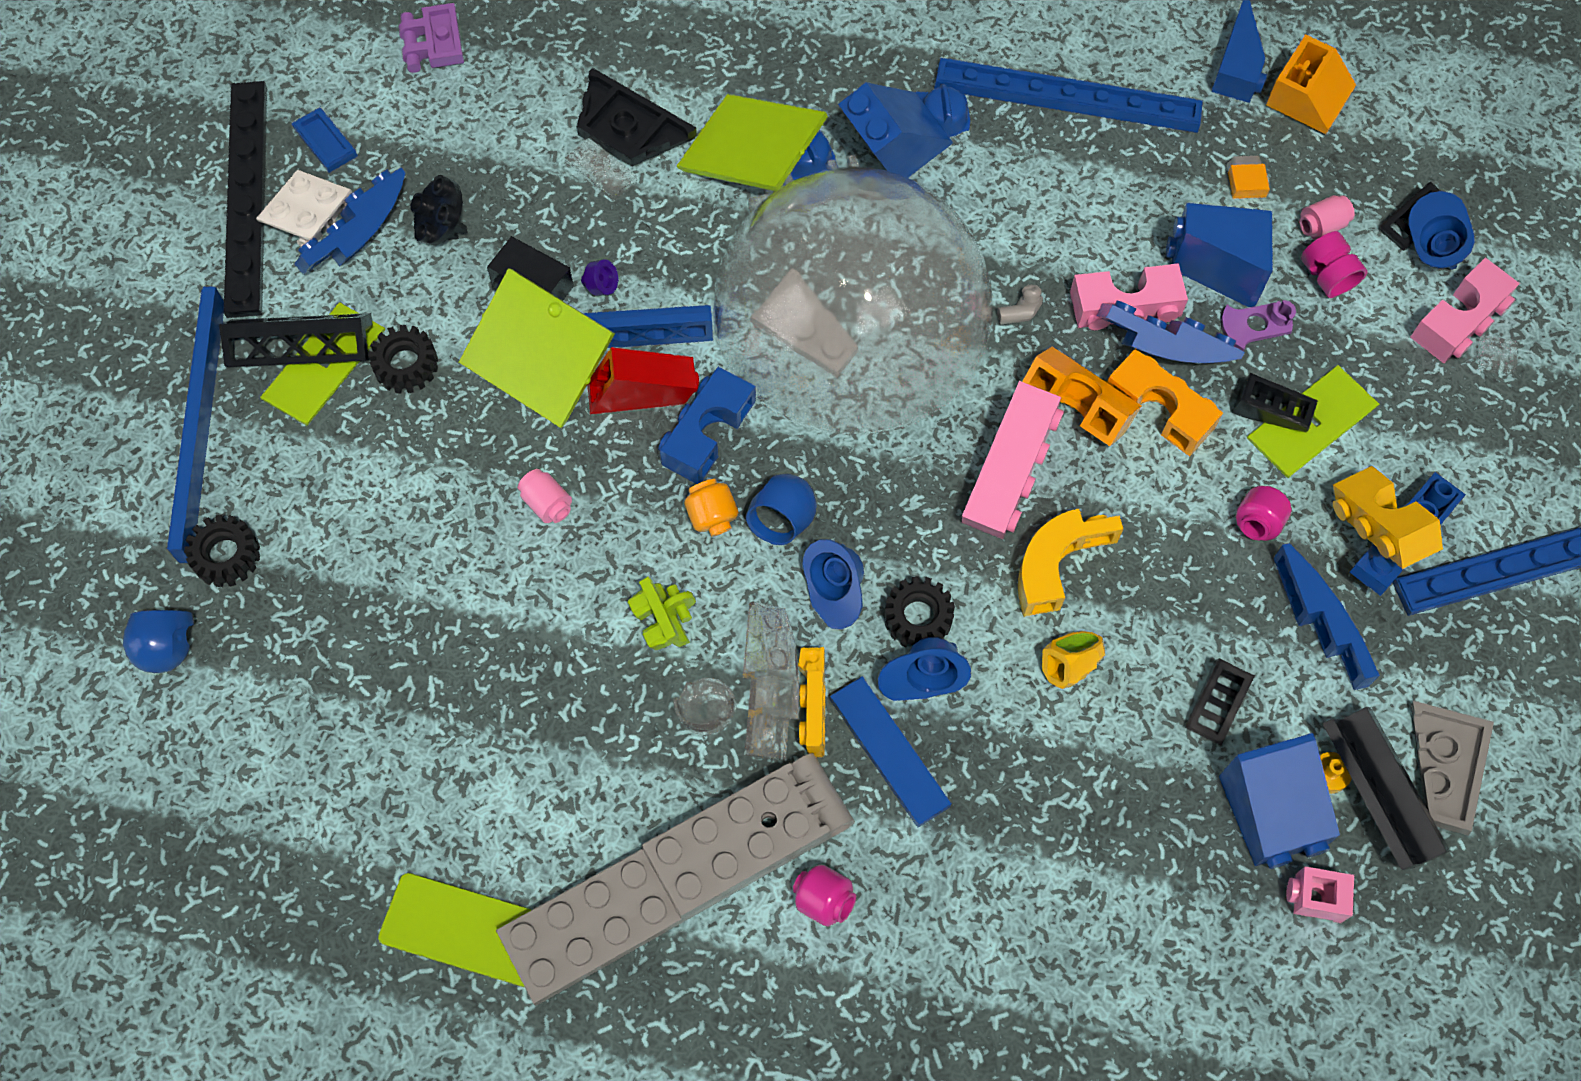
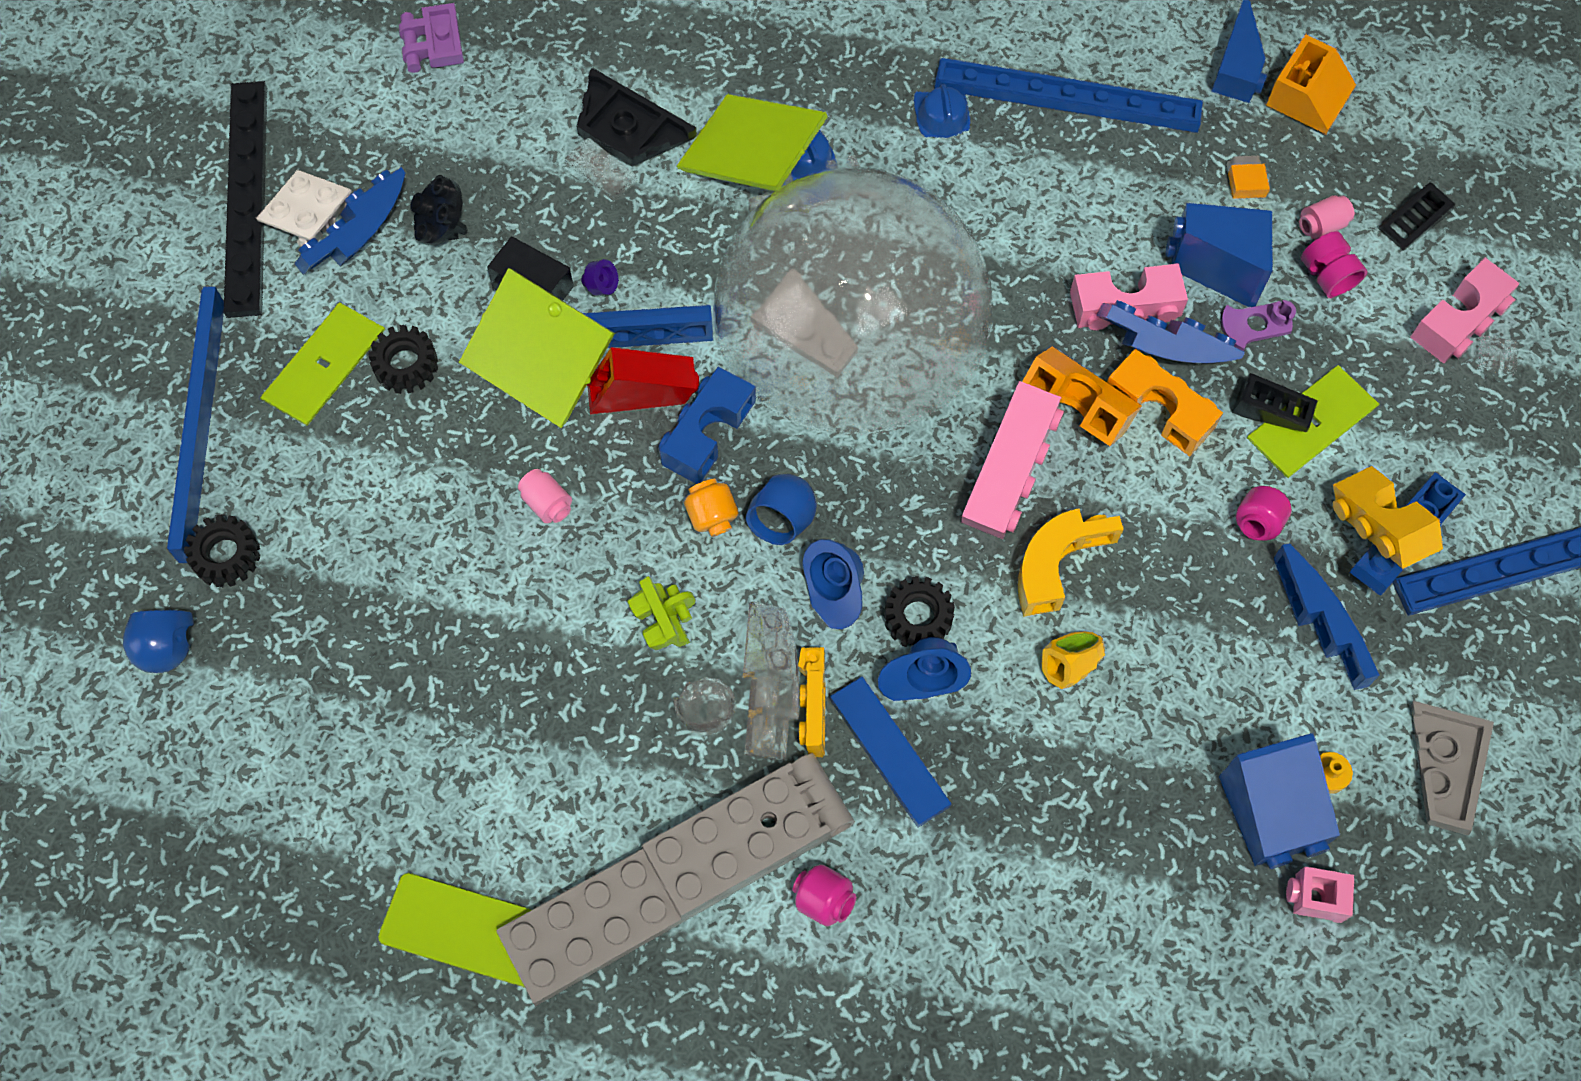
(301, 326): black fence -> none
(324, 139): blue tile -> none
(895, 127): blue slope -> none
(1025, 308): light grey arm -> none
(1232, 673): black slope -> none
(1386, 789): black fence -> none
(1441, 230): blue piece -> none

